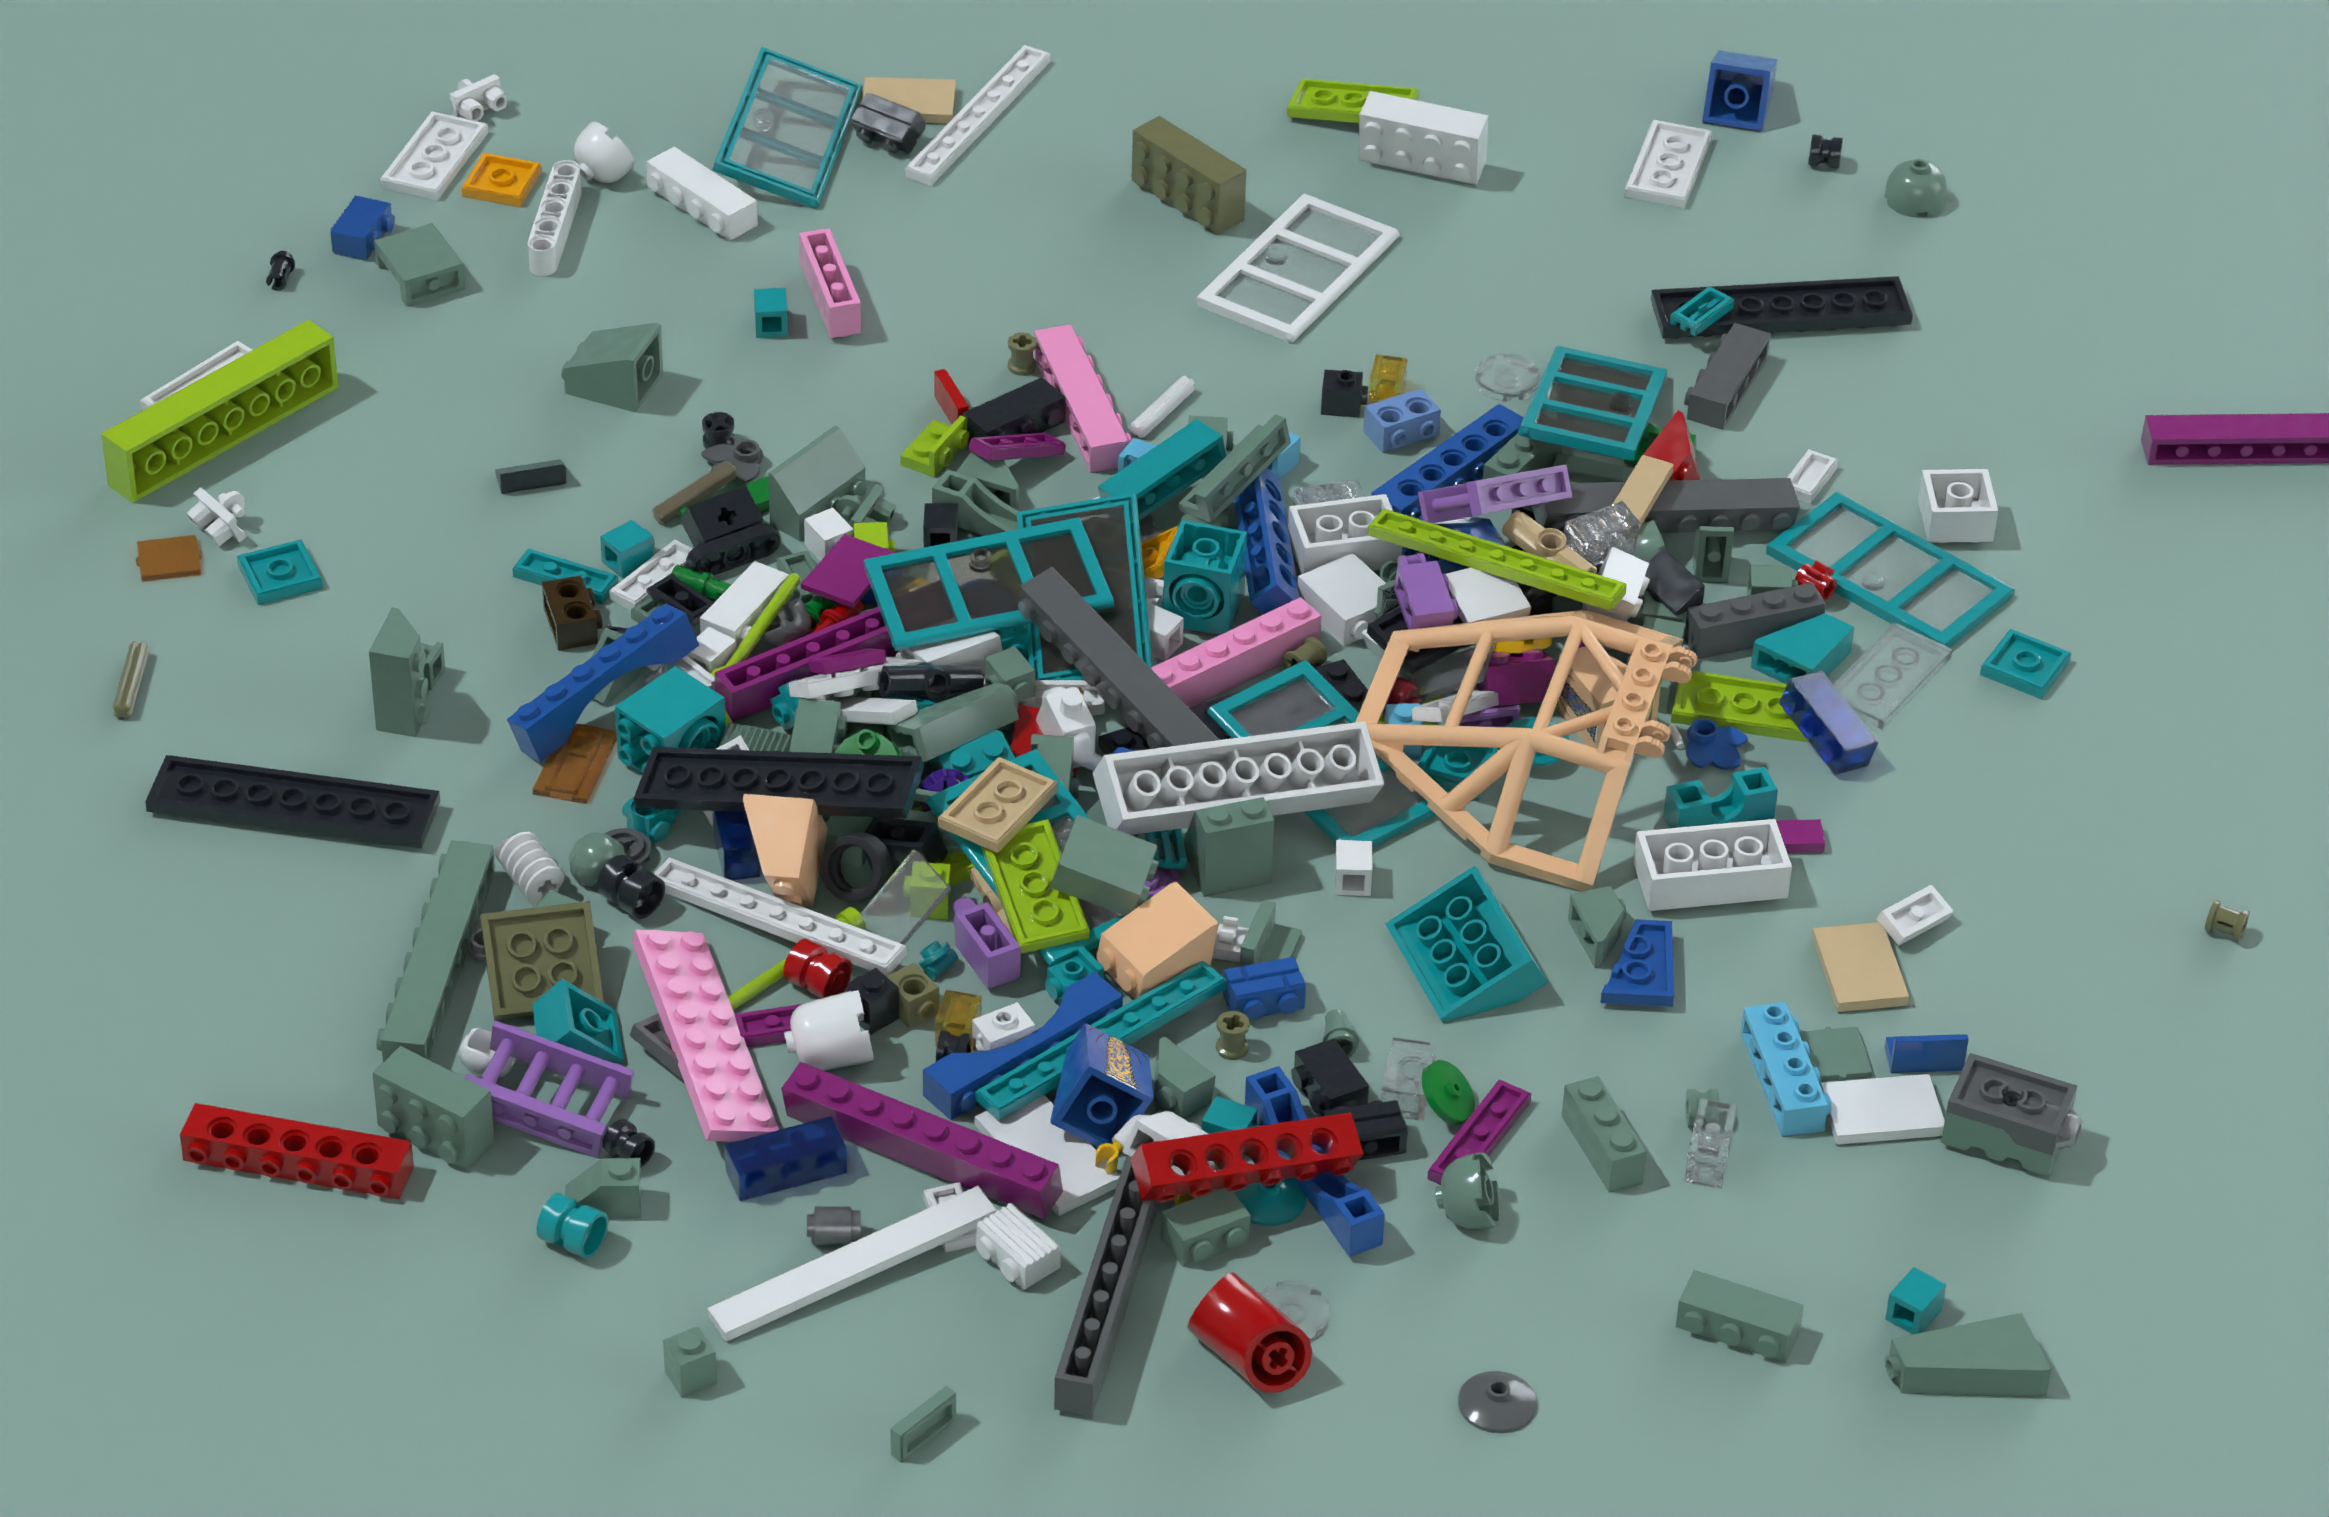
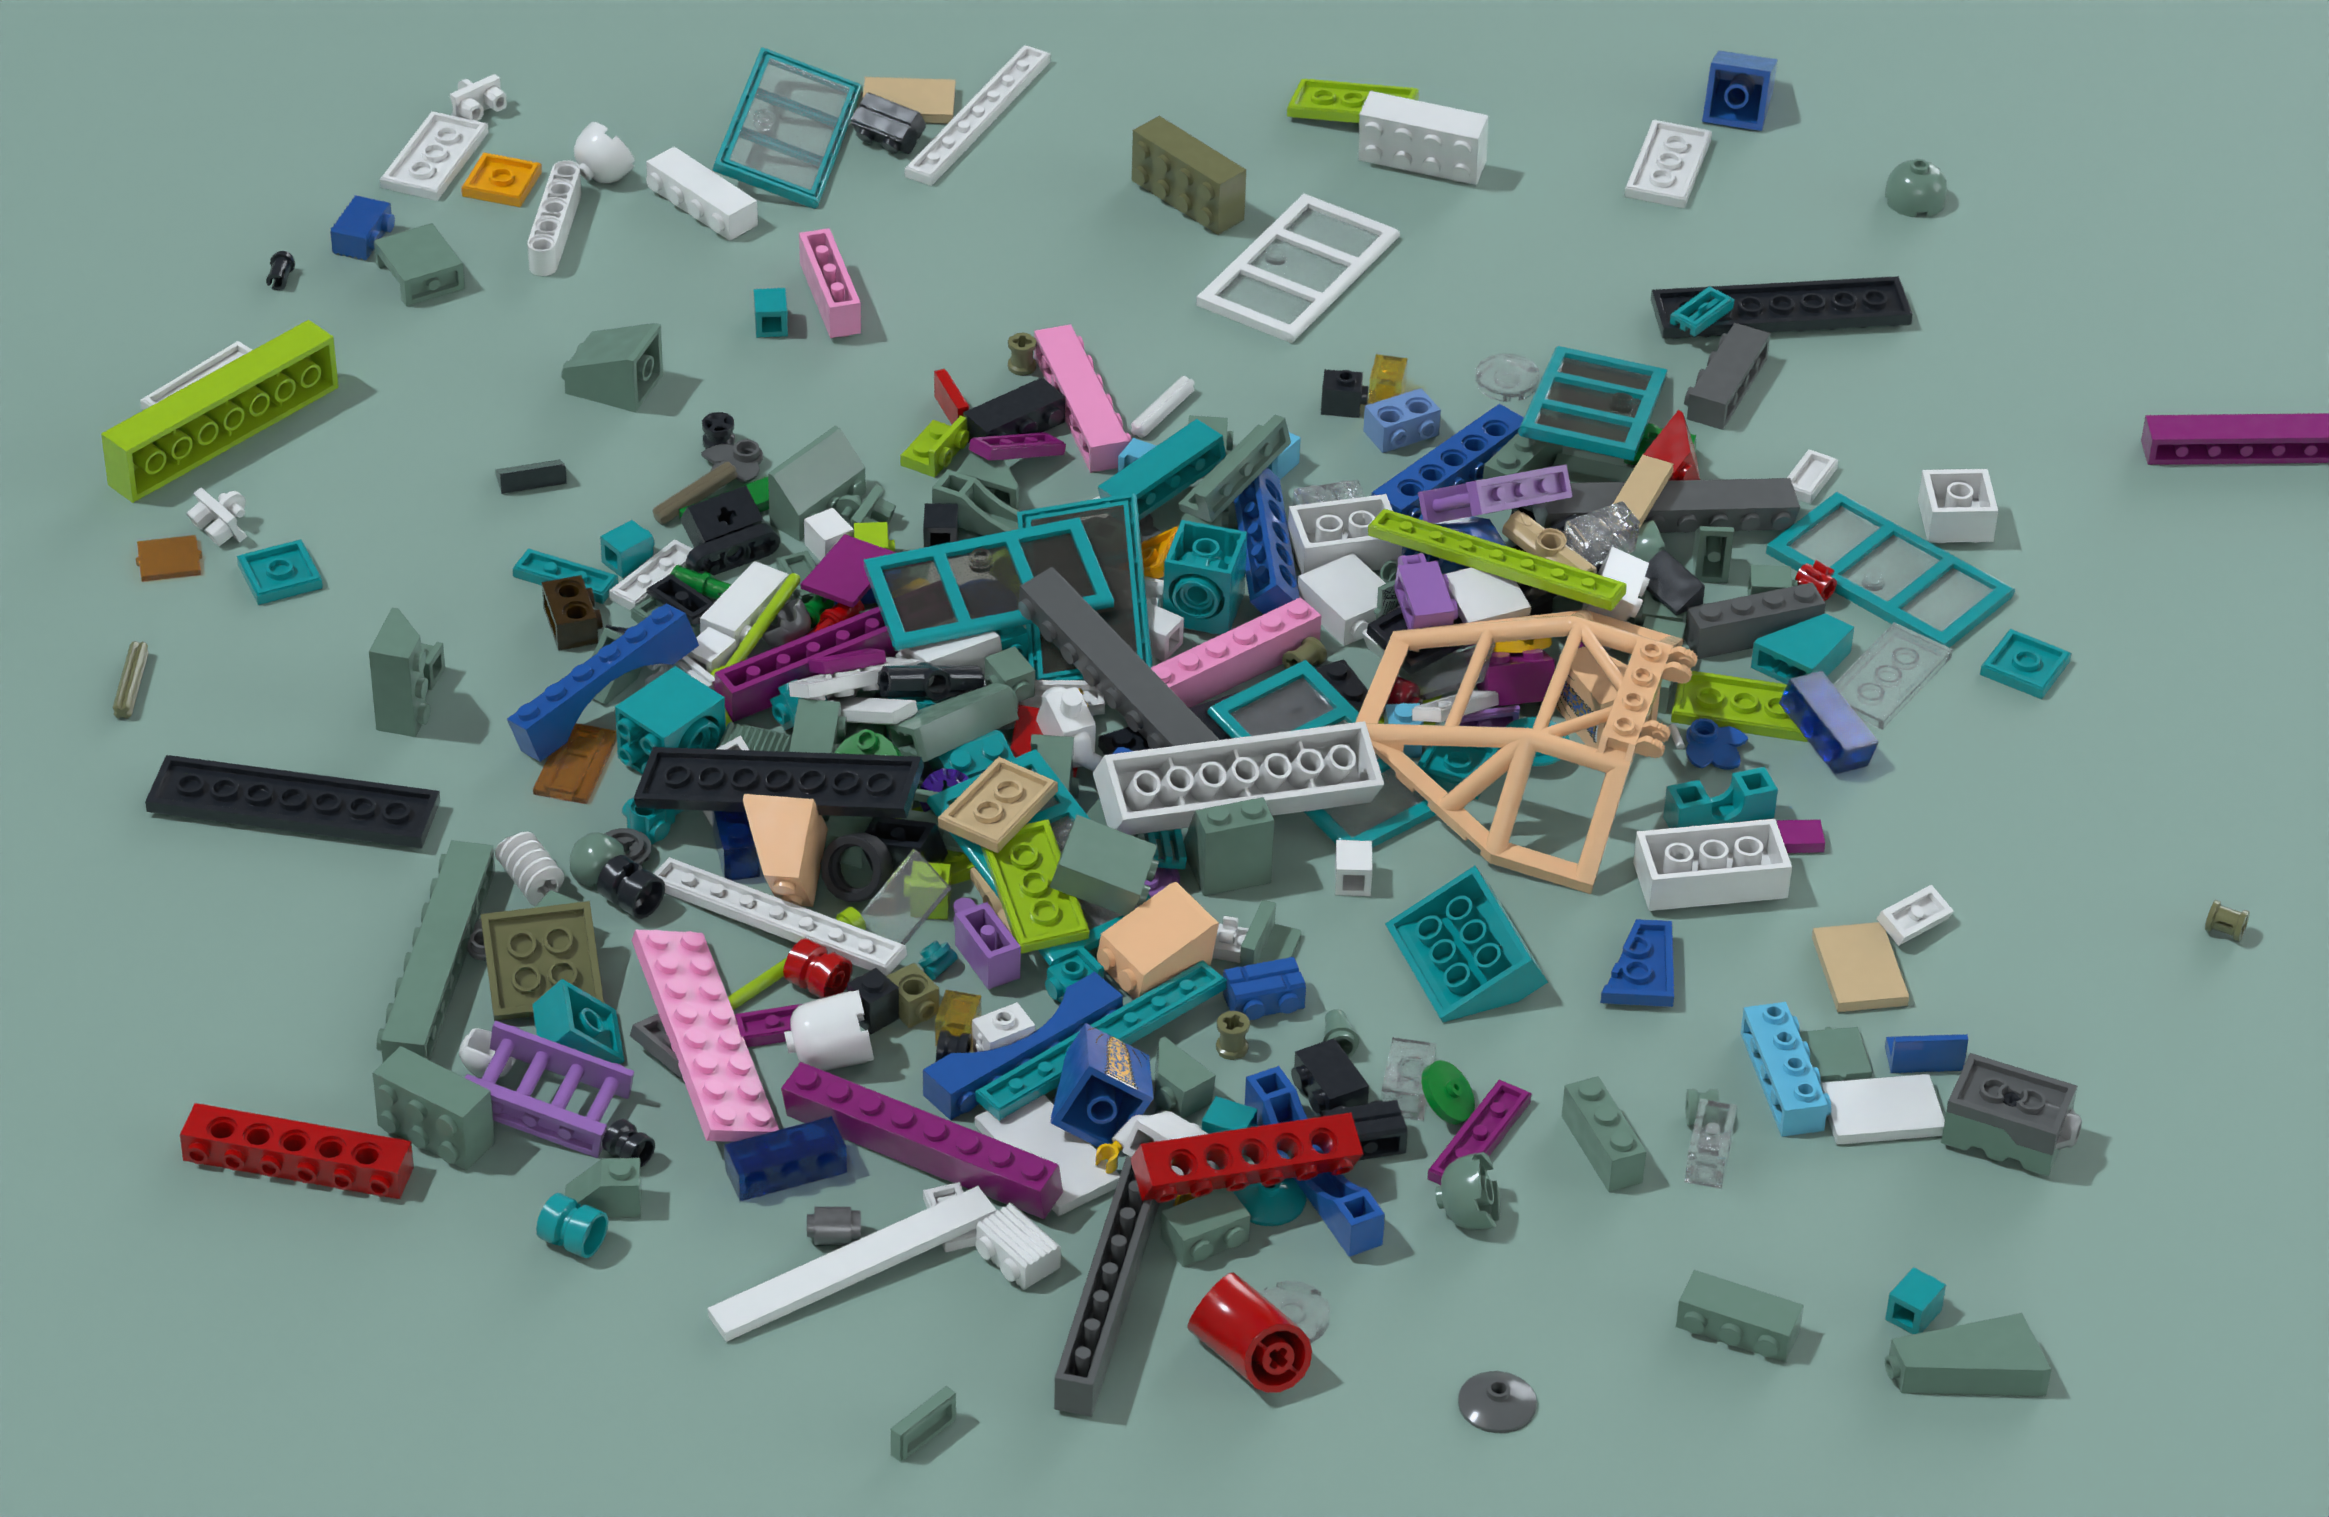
(690, 1361): sand green brick -> none
(1597, 921): sand green slope -> none
(1825, 151): black wheel -> none

